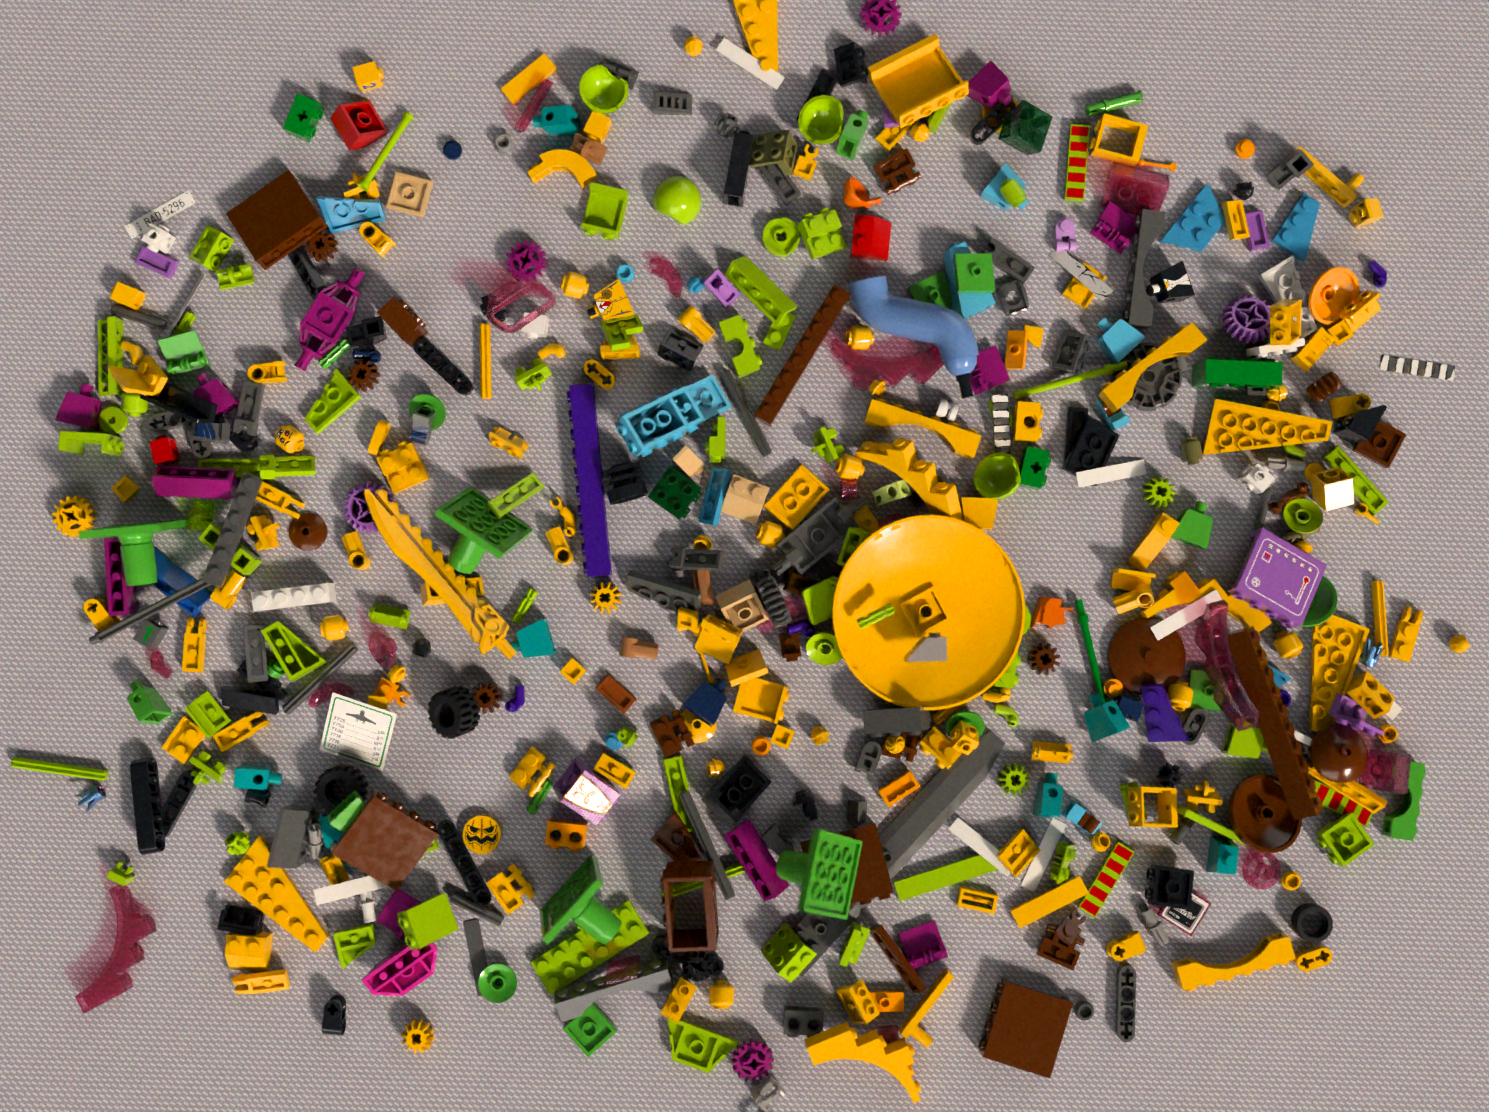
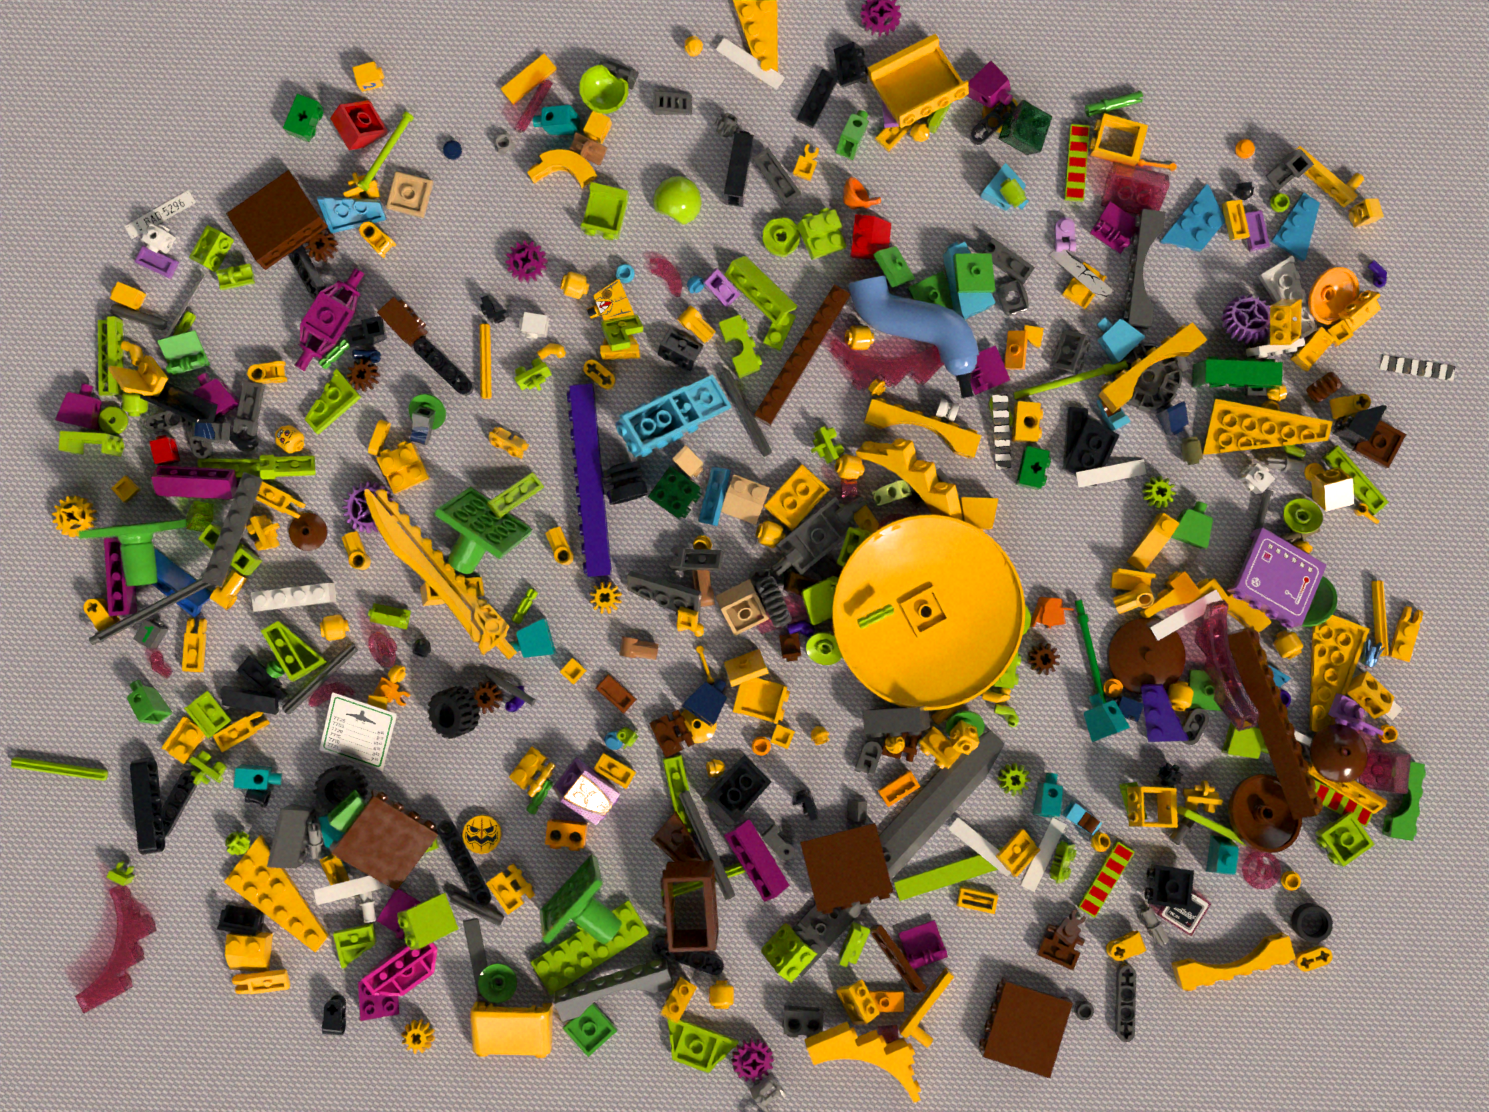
(95, 794): flat silver piece -> none
(255, 653): dark grey plate -> none
(375, 1006): none -> magenta hinge
(510, 292): clear pink bar -> none
(511, 688): none -> dark grey bar
(511, 1030): none -> yellow windscreen
(569, 517): yellow arm -> none
(622, 969): piece -> none
(695, 957): black gear -> none
(716, 445): lime plate -> none
(718, 638): yellow bracket -> none
(774, 148): olive bracket -> none
(821, 120): lime cylinder -> none
(824, 873): bright green piece -> none
(894, 166): reddish brown plate -> none
(894, 266): none -> bright green plate
(928, 649): light grey slope -> none
(997, 476): lime cylinder -> none
(1049, 901): yellow tile -> none
(1051, 752): yellow hinge -> none
(1171, 285): black torso -> none
(1174, 418): none -> dark blue slope
(1279, 202): none -> lime plate
(1301, 490): reddish brown arm -> none
(1458, 643): yellow plate -> none

